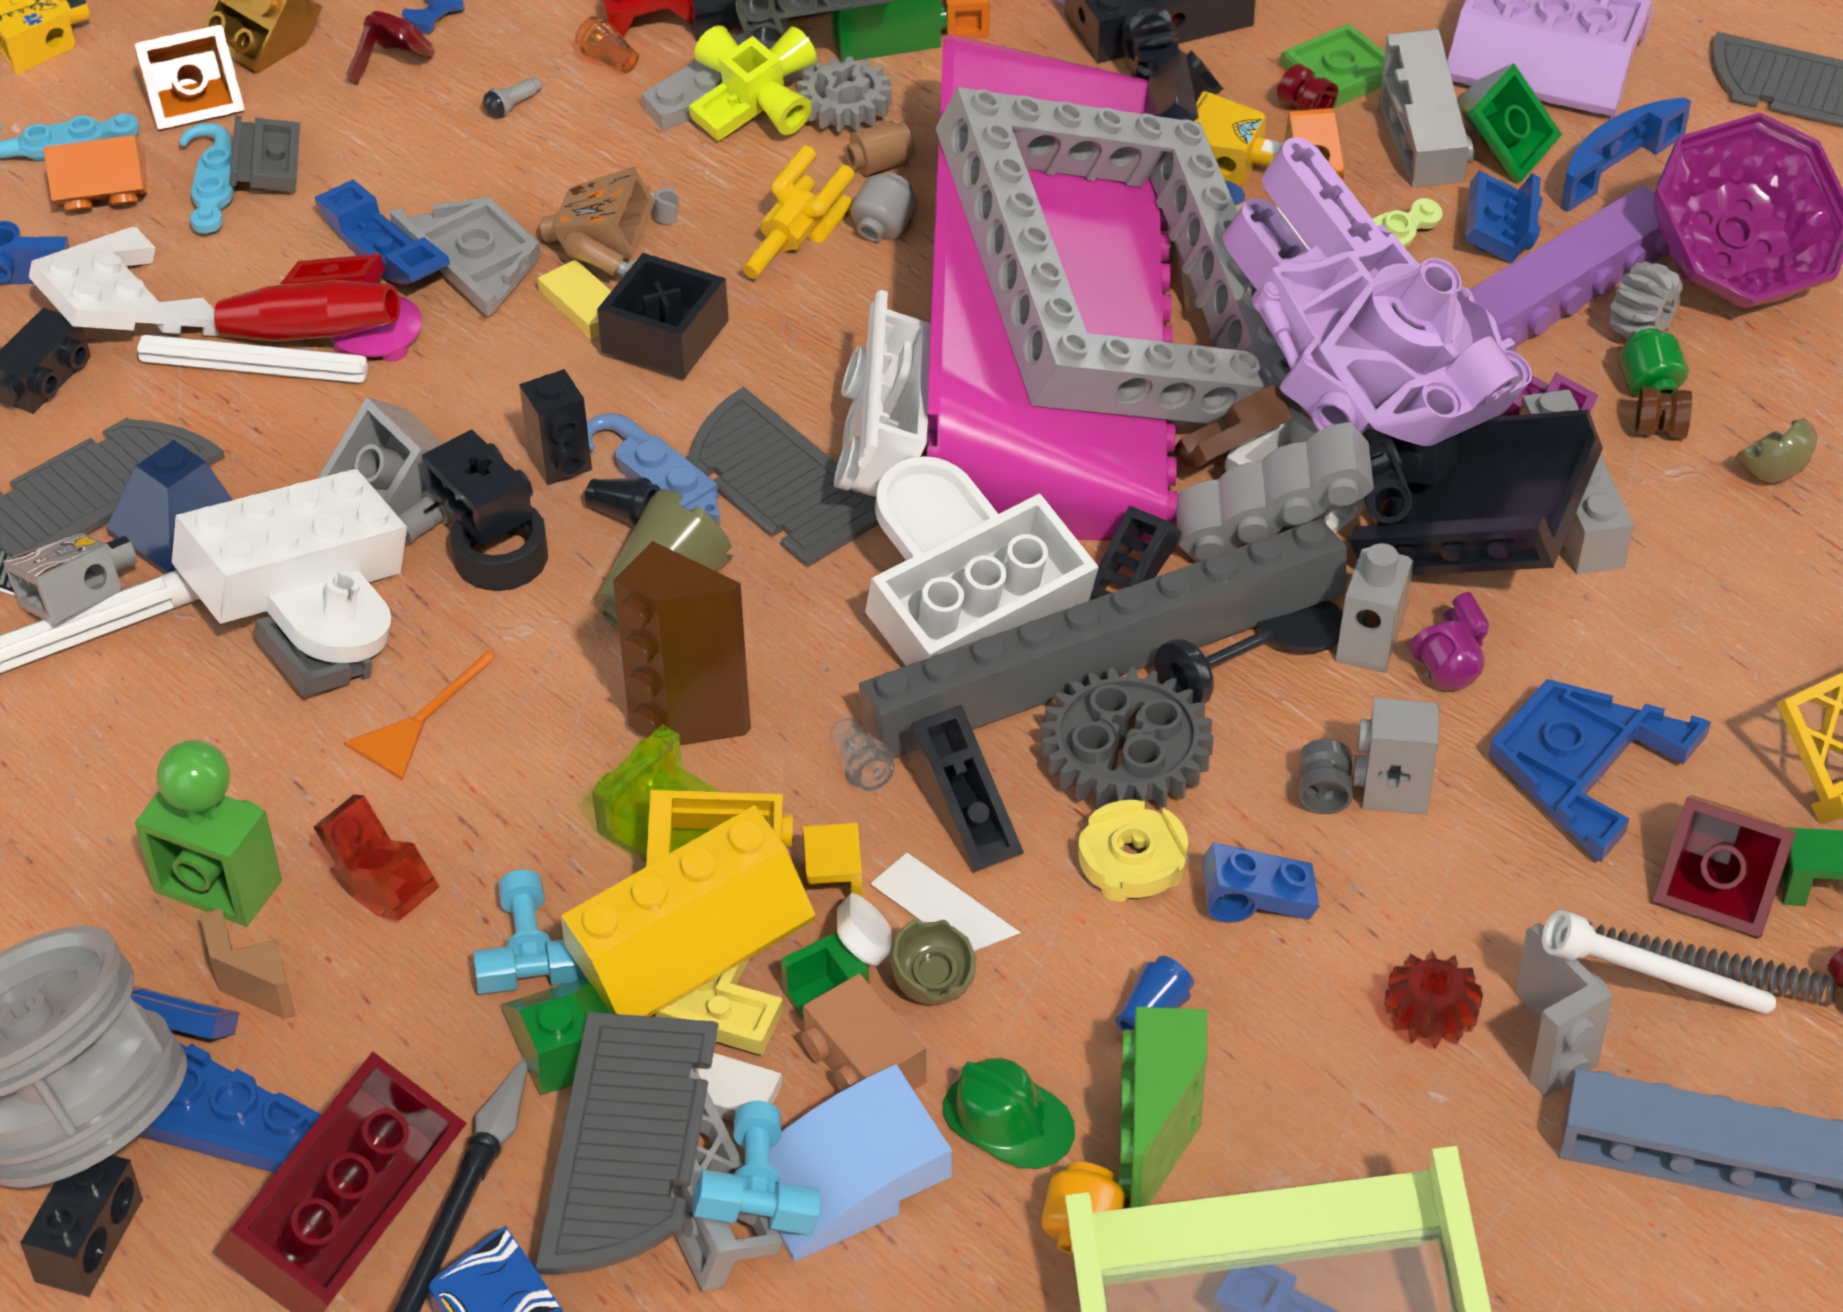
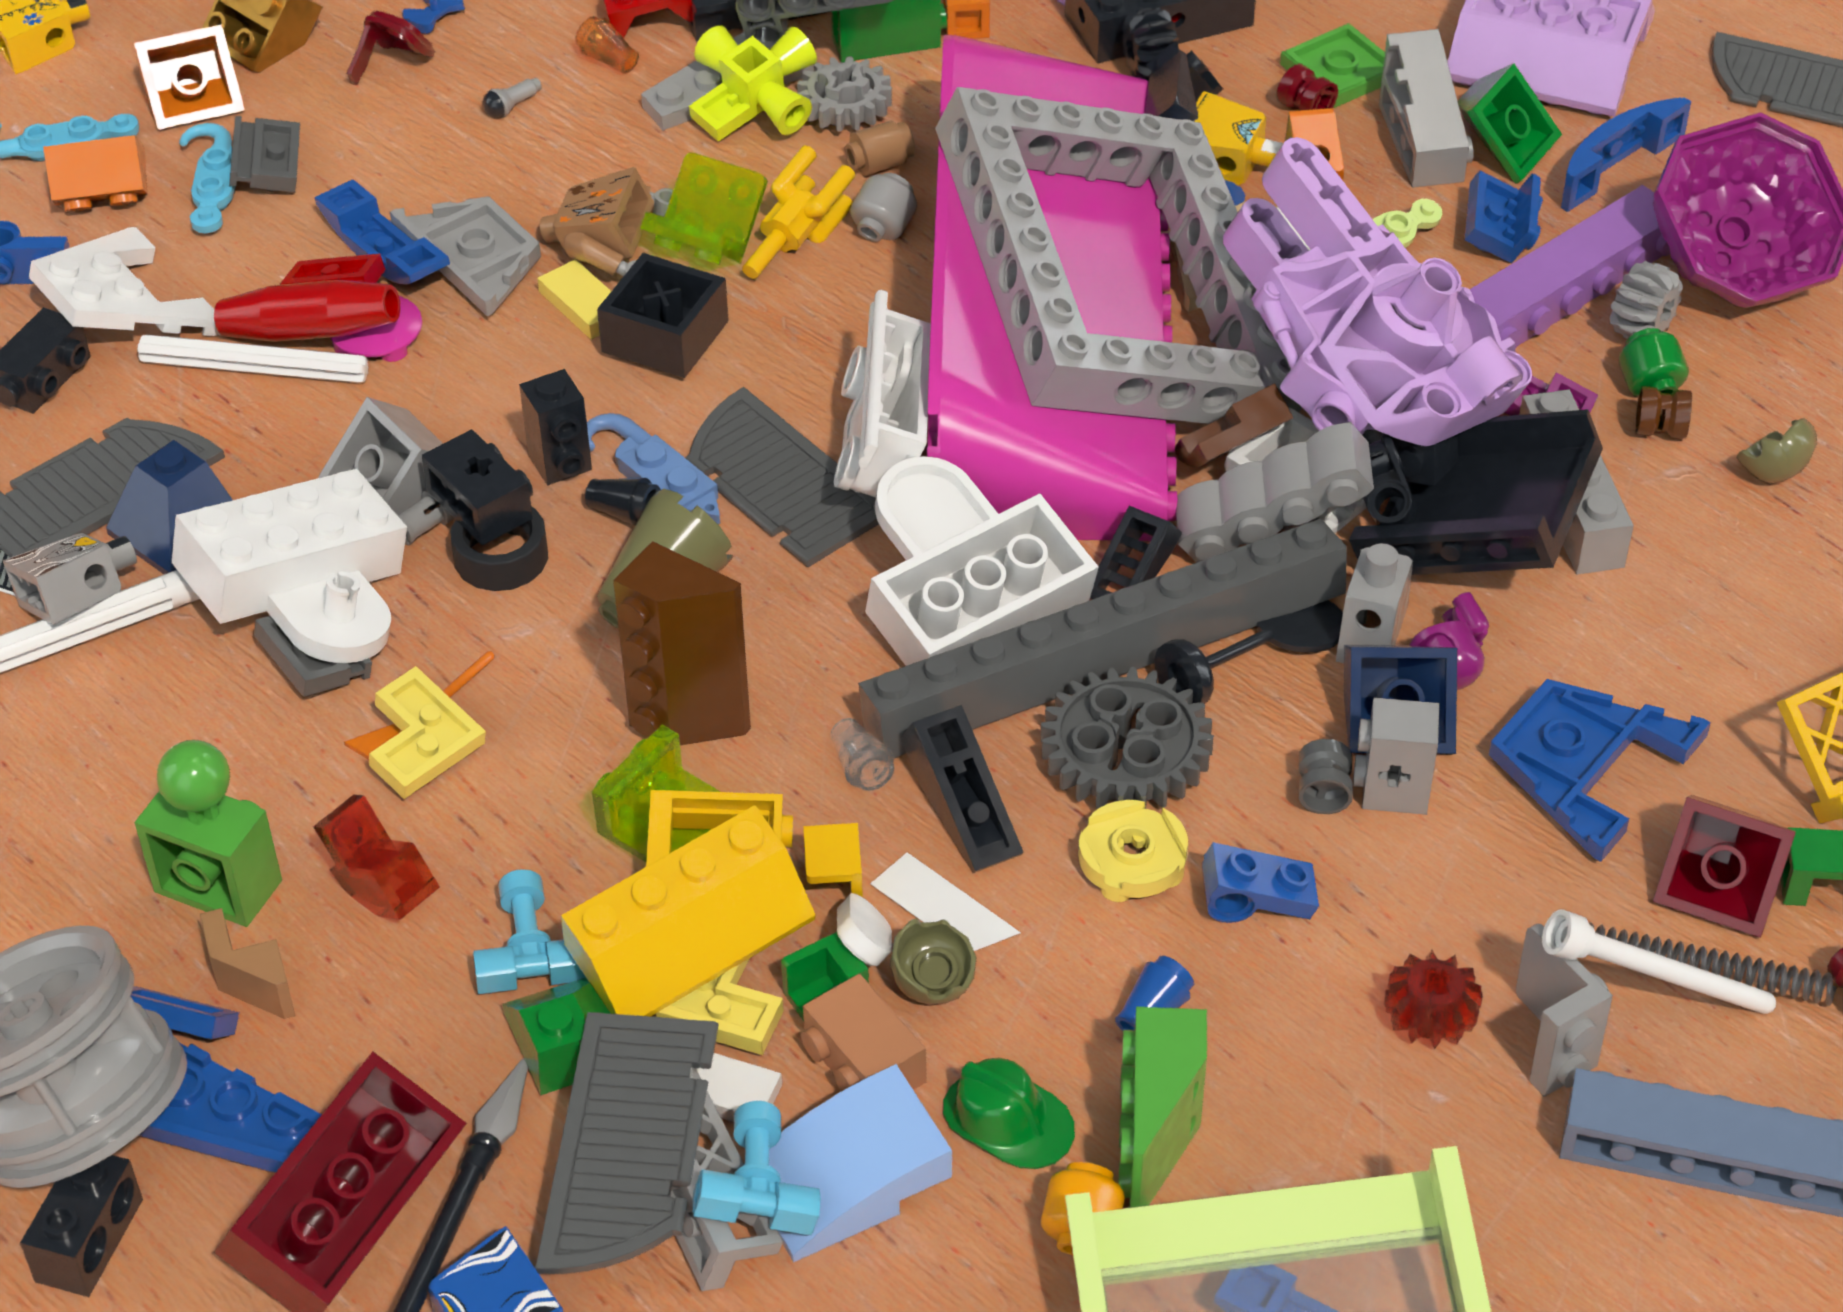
(432, 734): none -> light yellow plate
(709, 209): none -> clear neon green bracket
(1401, 674): none -> dark blue slope

